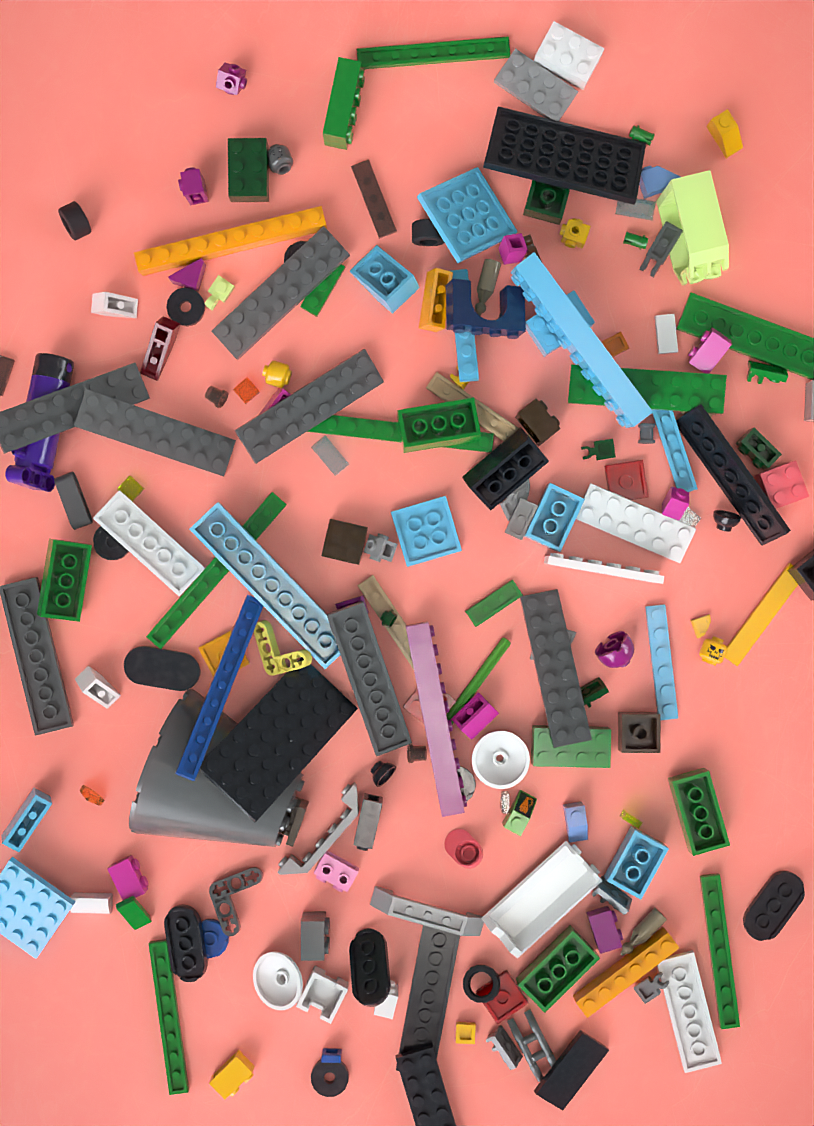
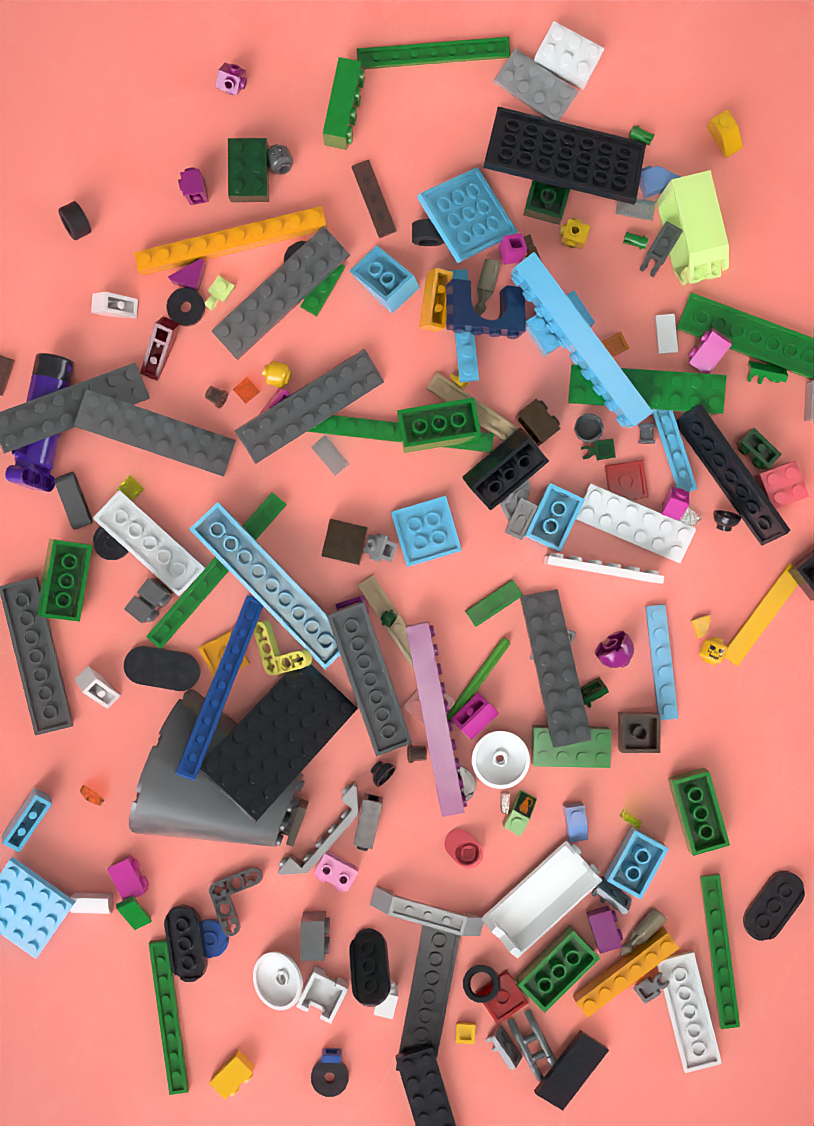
(152, 597): none -> dark grey piece
(589, 428): none -> dark grey hair

